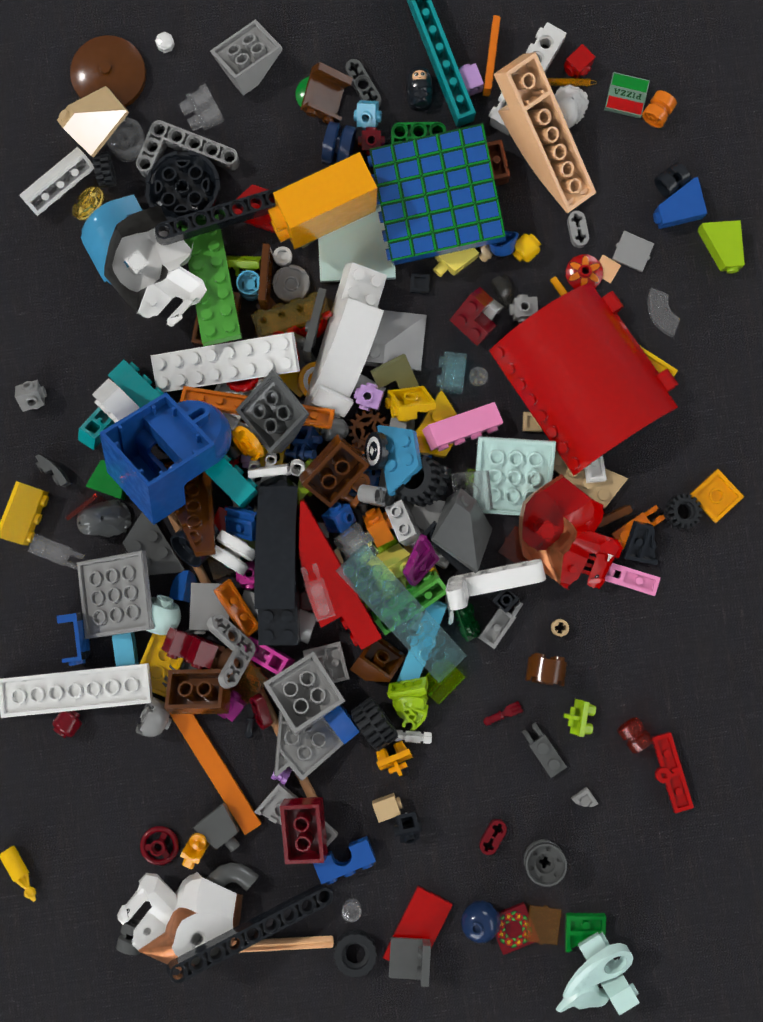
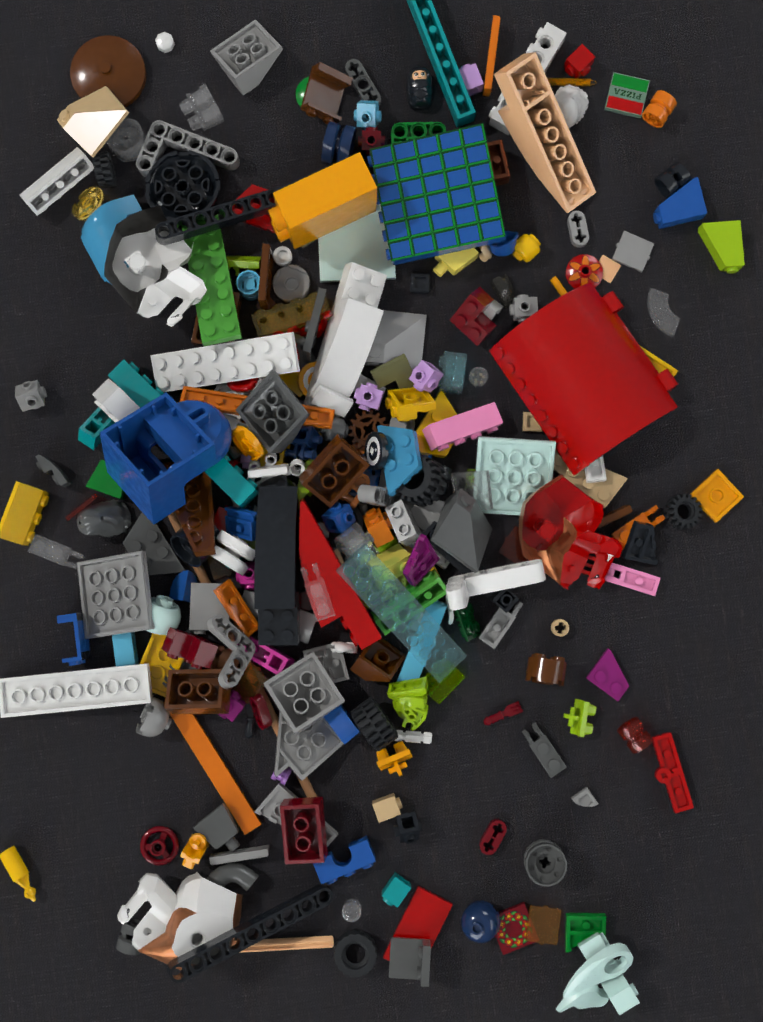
(67, 723): dark red head -> none
(239, 855): none -> light grey tile
(341, 647): none -> white arm
(395, 890): none -> teal brick
(425, 376): none -> lavender brick
(608, 676): none -> magenta wing

